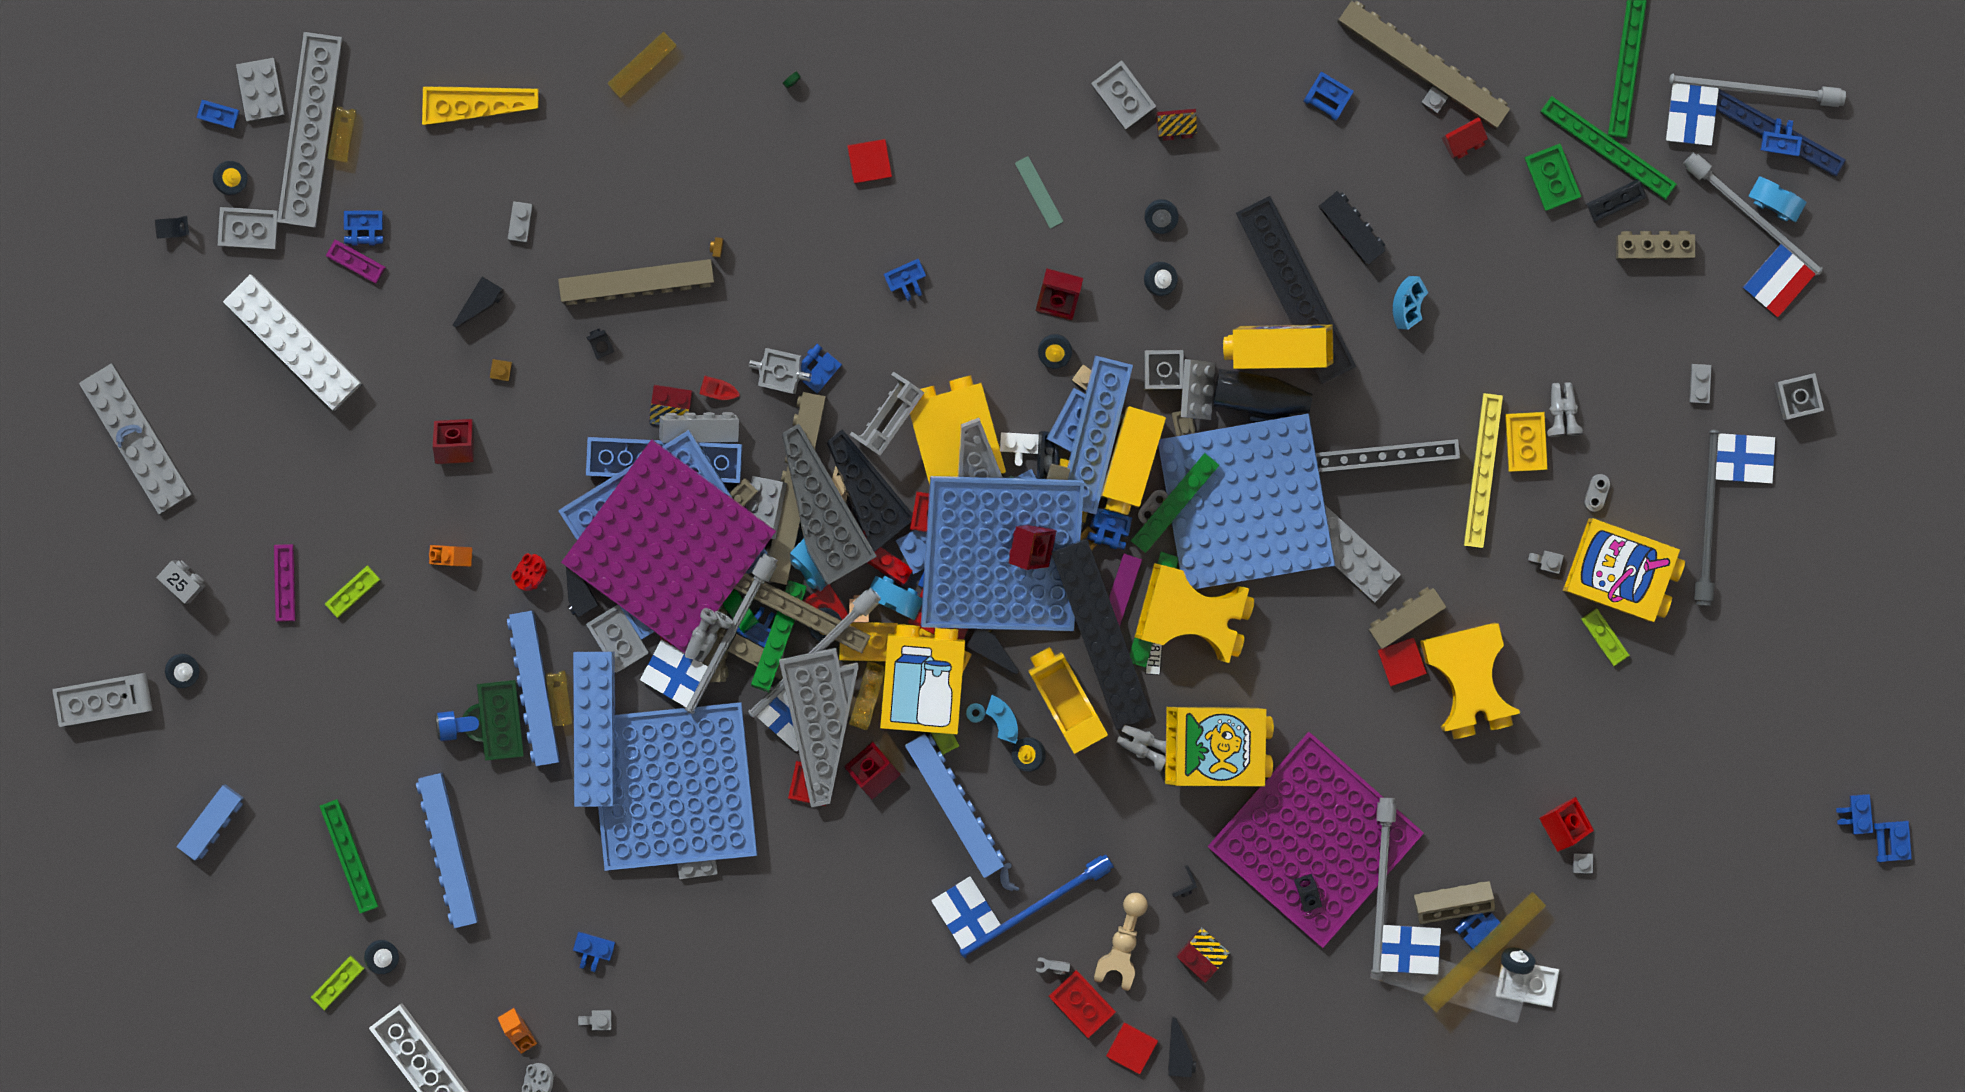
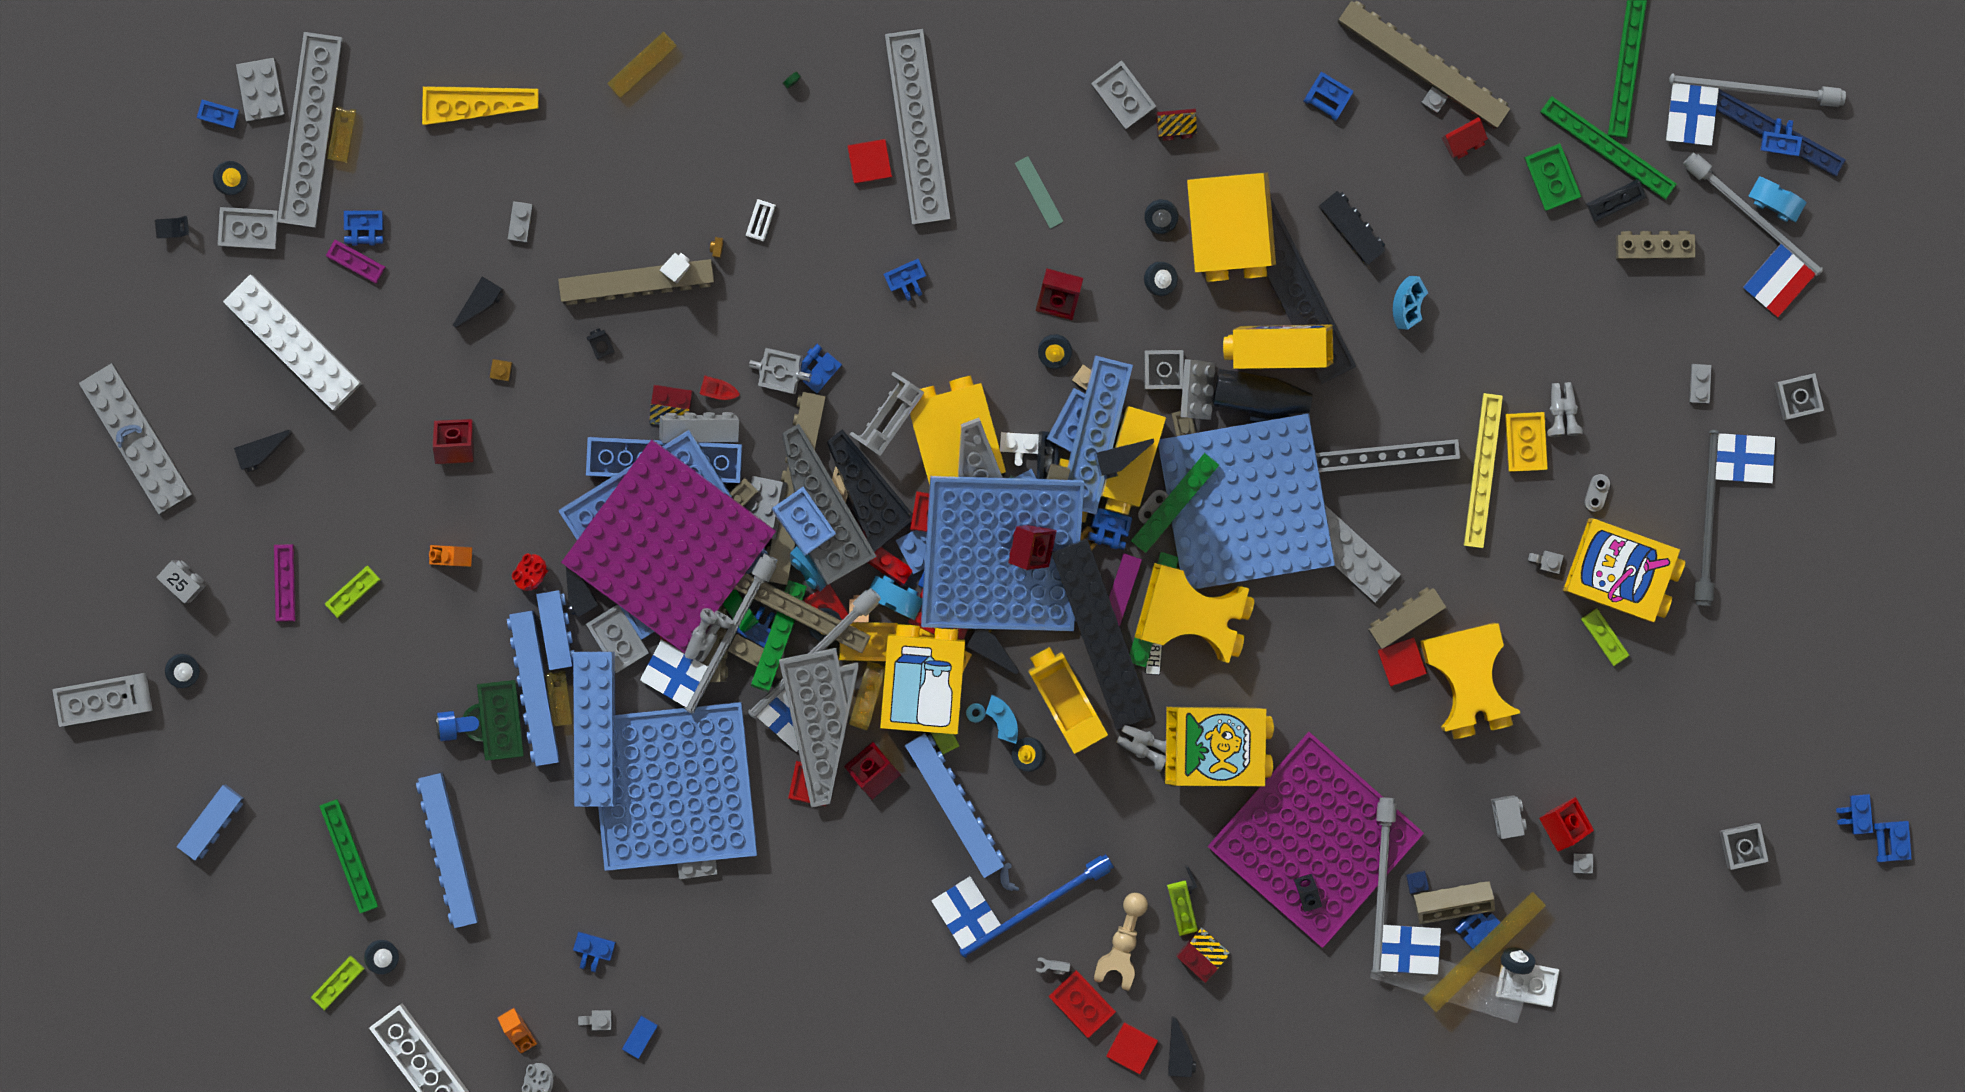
(258, 451): none -> black slope
(554, 628): none -> medium blue brick
(639, 1037): none -> blue tile
(676, 267): none -> white slope
(755, 235): none -> white tile
(803, 521): none -> medium blue tile
(917, 126): none -> light grey plate
(1116, 459): none -> black slope
(1182, 908): none -> lime tile
(1231, 225): none -> yellow brick
(1417, 882): none -> dark blue plate
(1508, 816): none -> light grey brick
(1743, 846): none -> light grey brick

